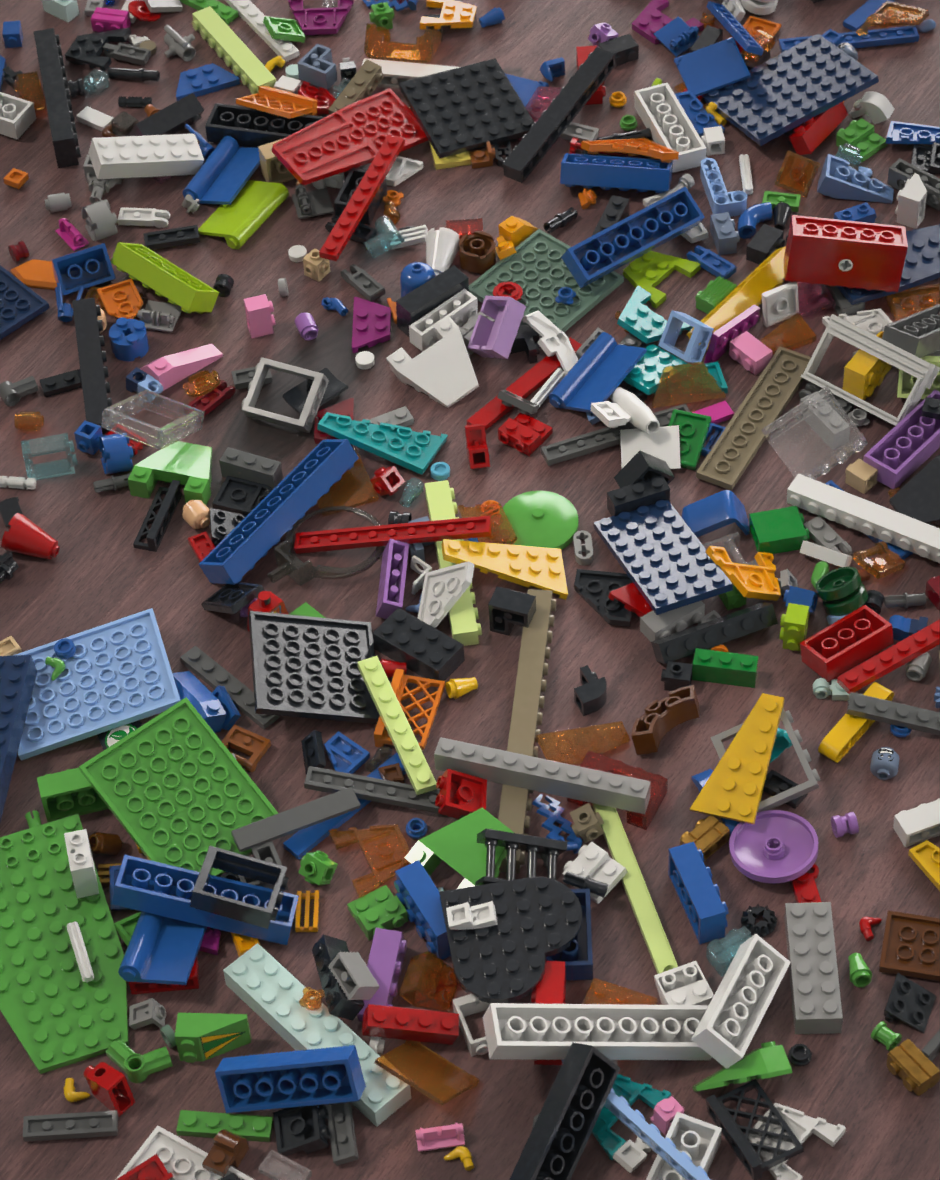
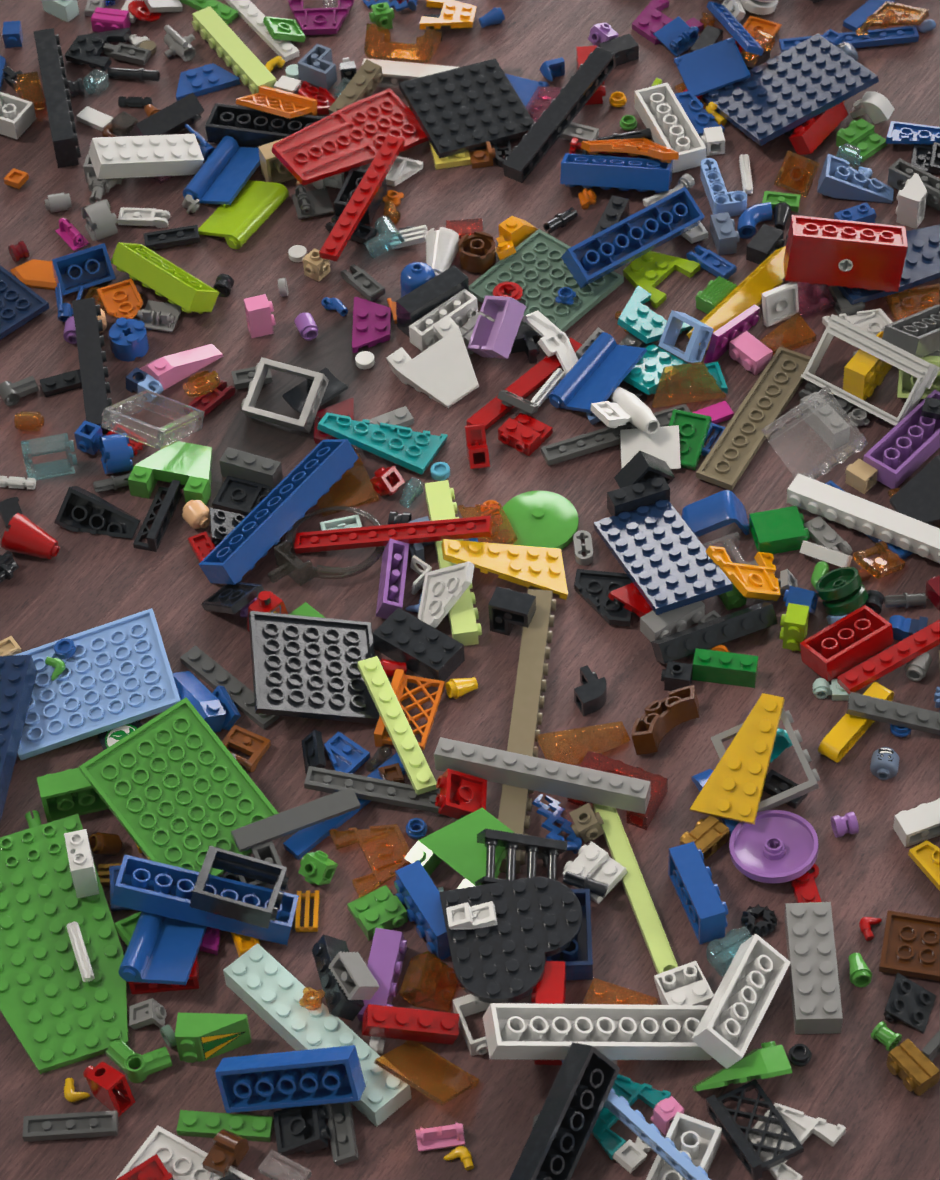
(69, 331): none -> medium lavender brick
(93, 515): none -> black wedge
(340, 523): none -> light aqua tile

